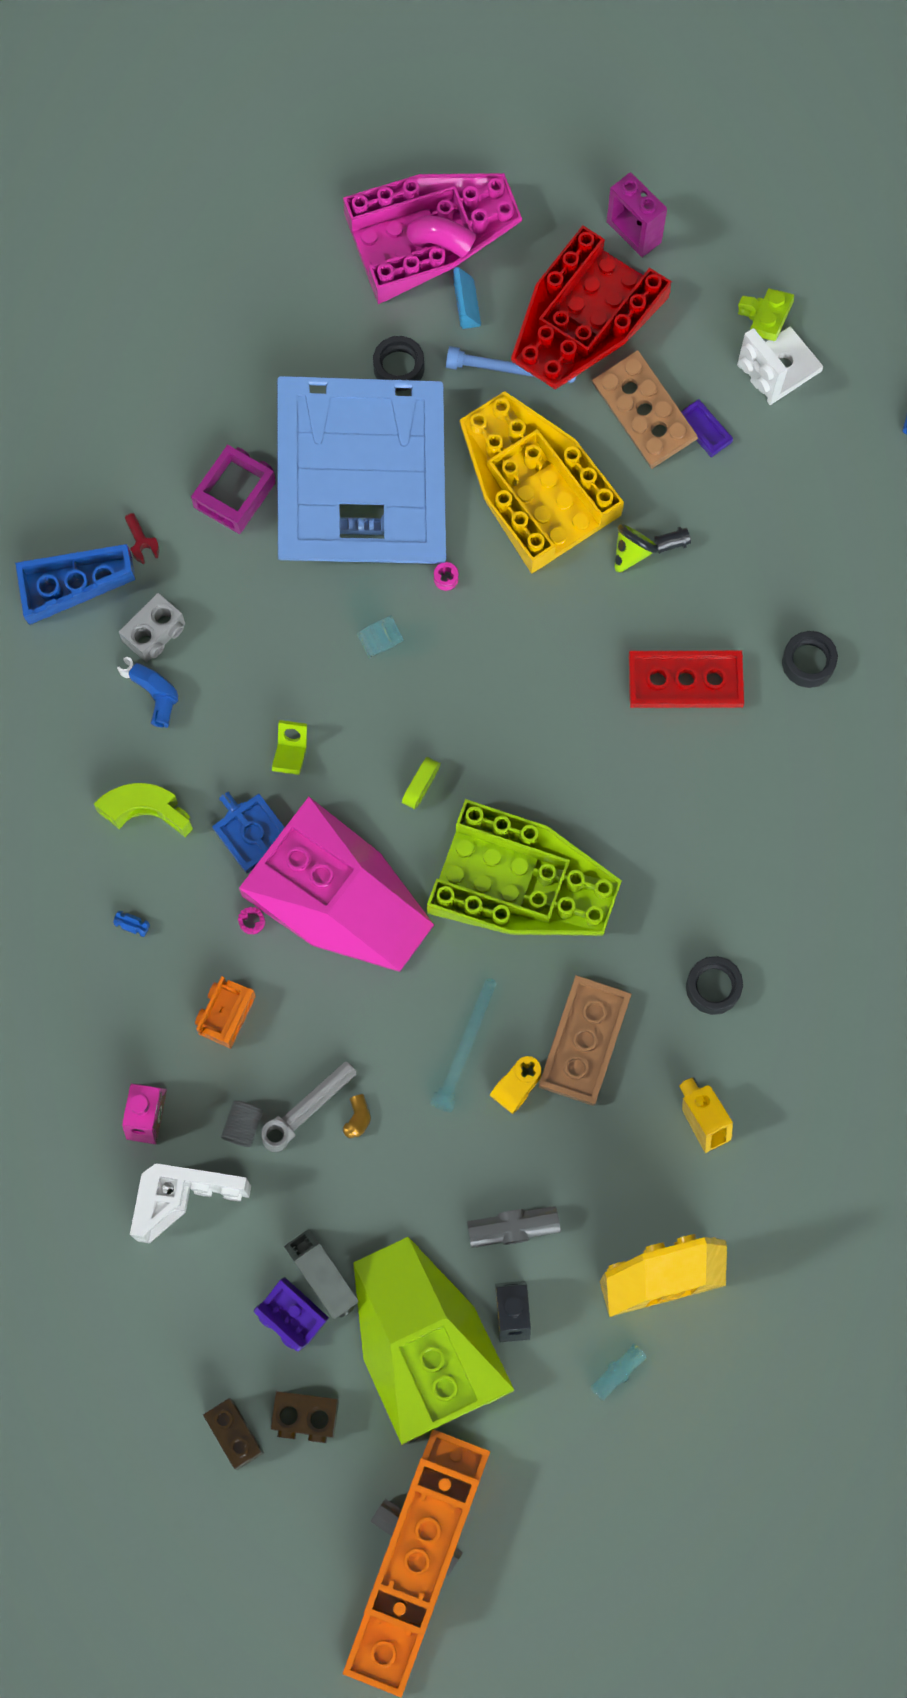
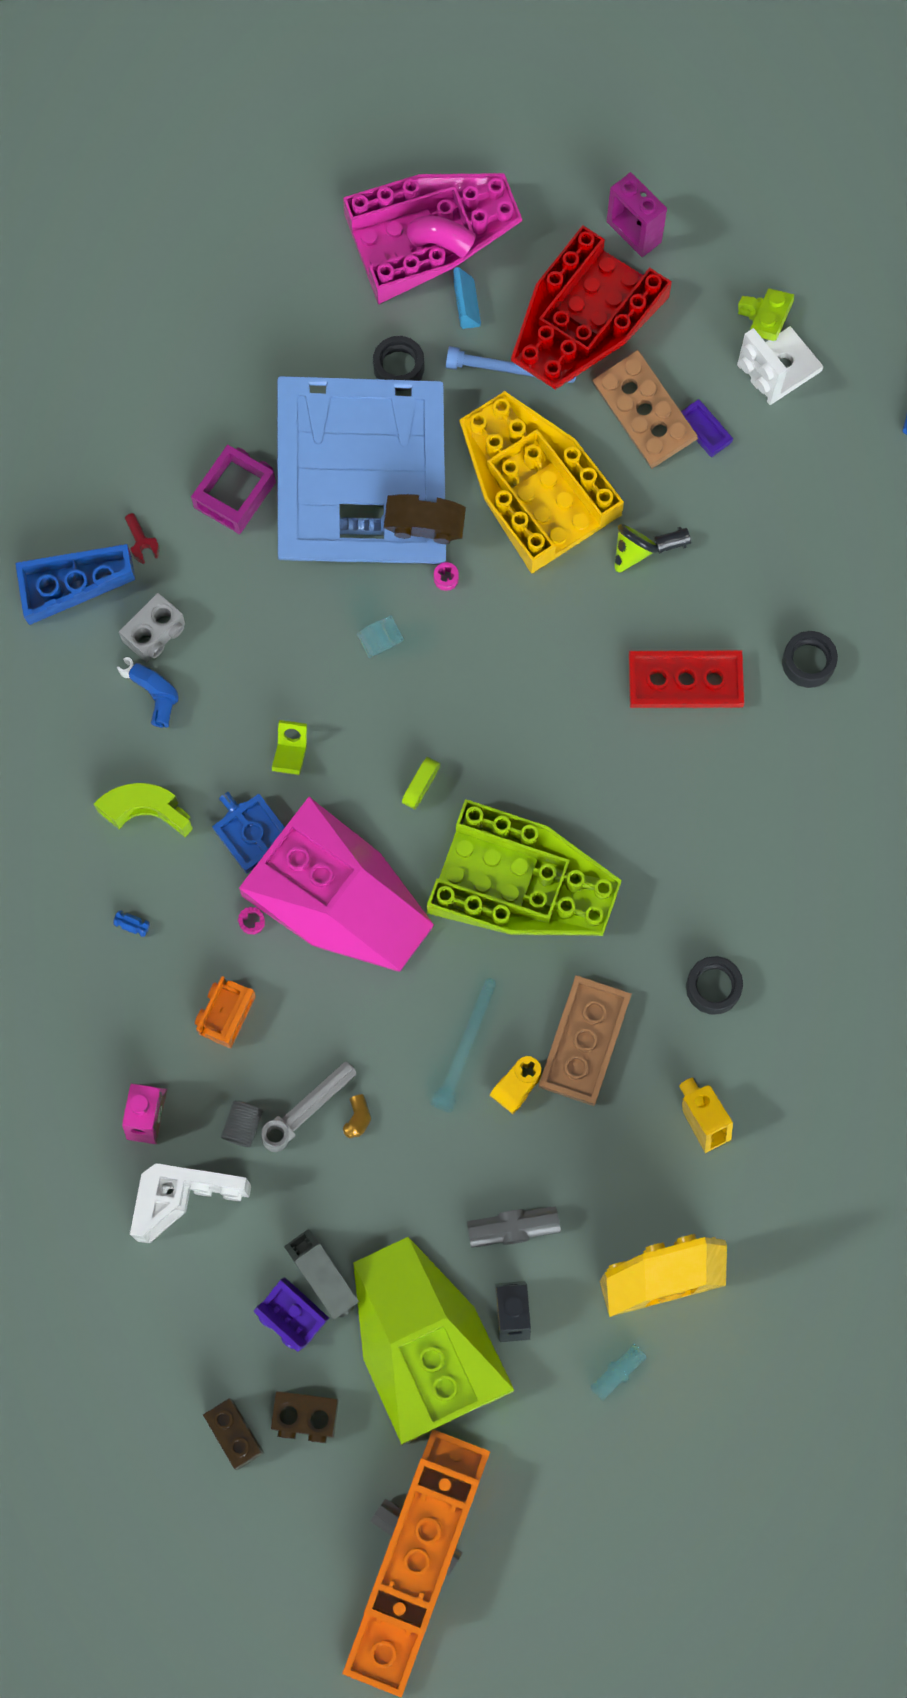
(413, 517): none -> dark brown brick

